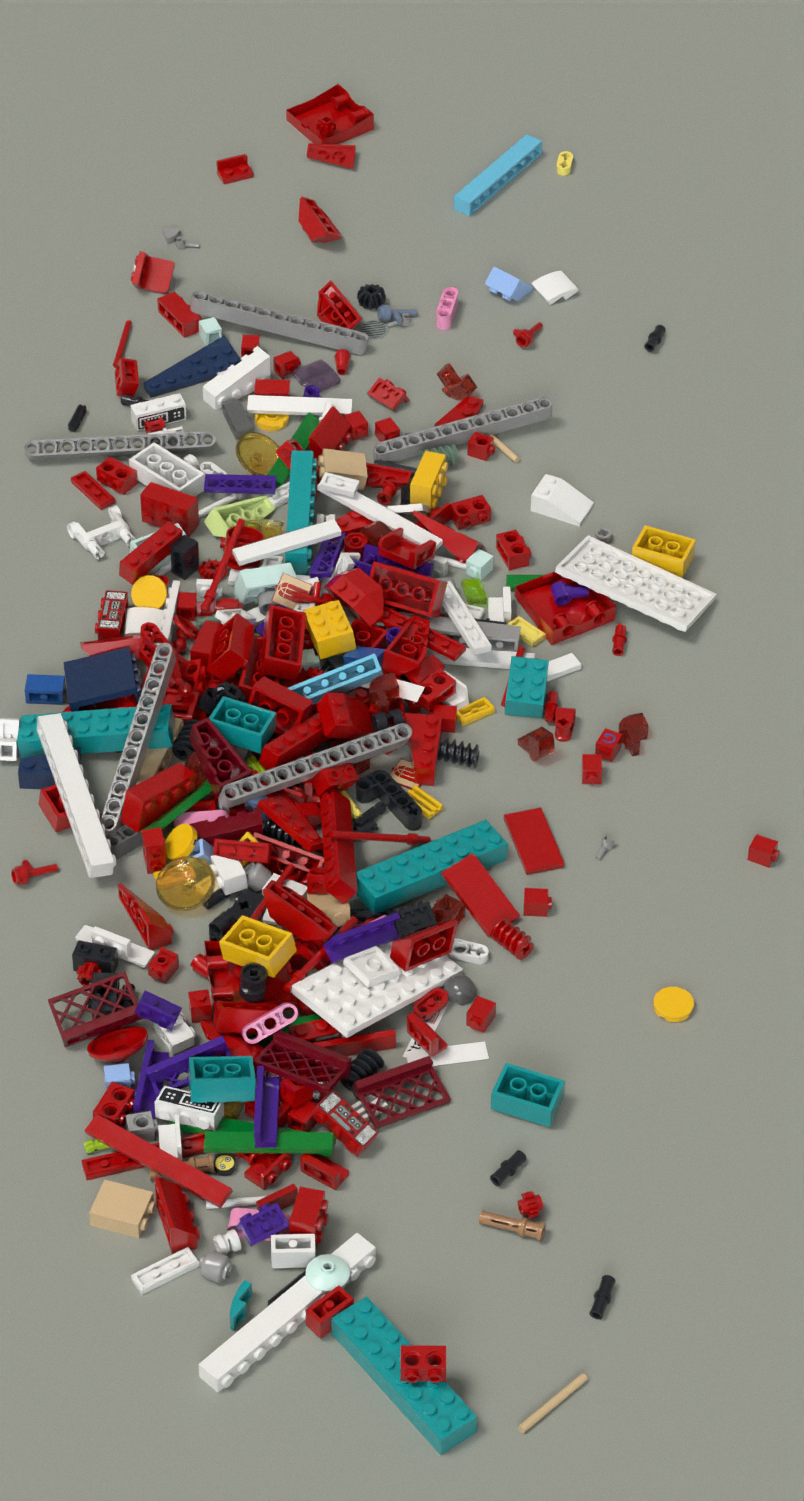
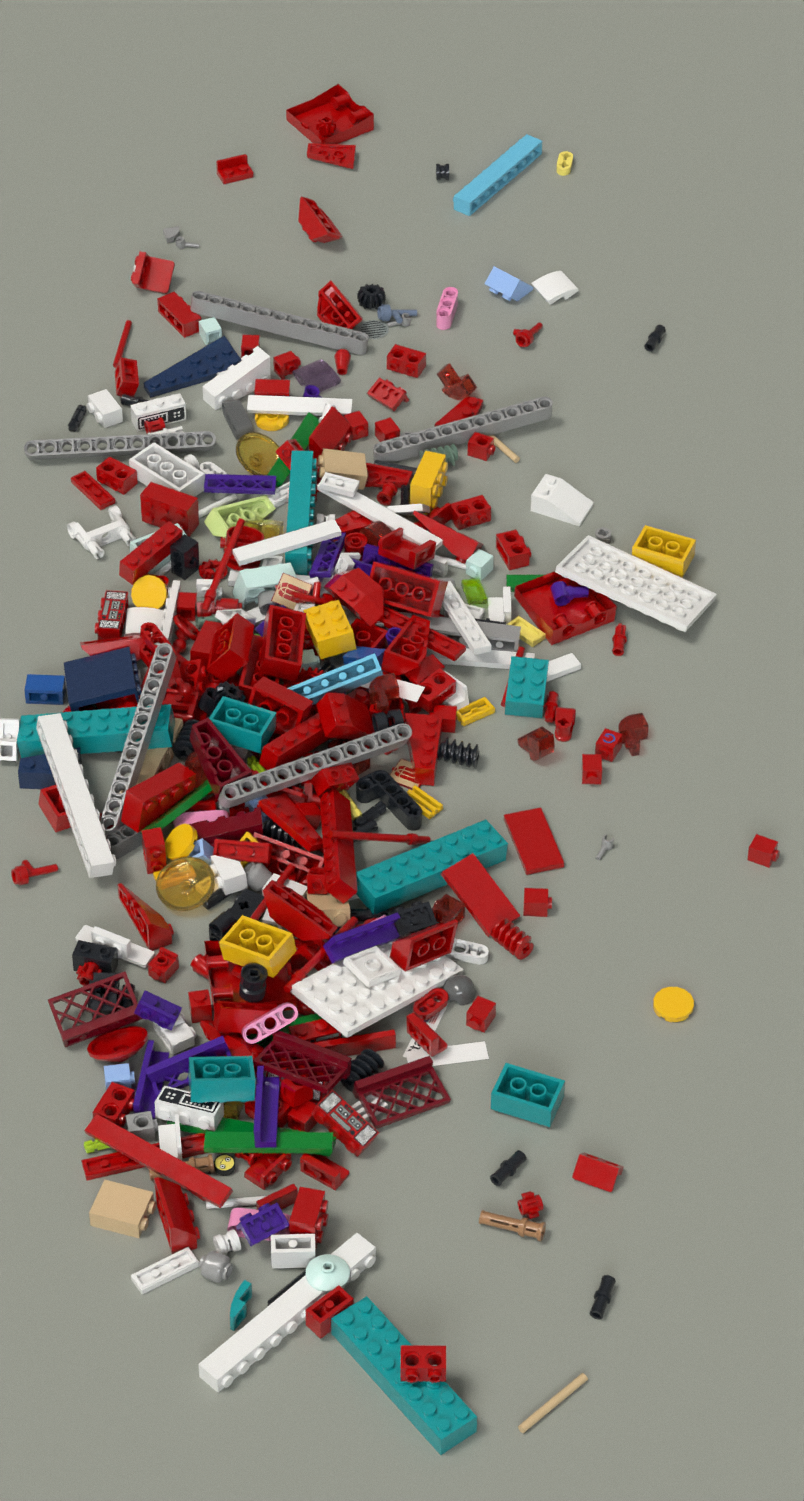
(104, 408): none -> white brick
(406, 361): none -> red brick
(442, 171): none -> black wheel
(597, 1171): none -> red panel

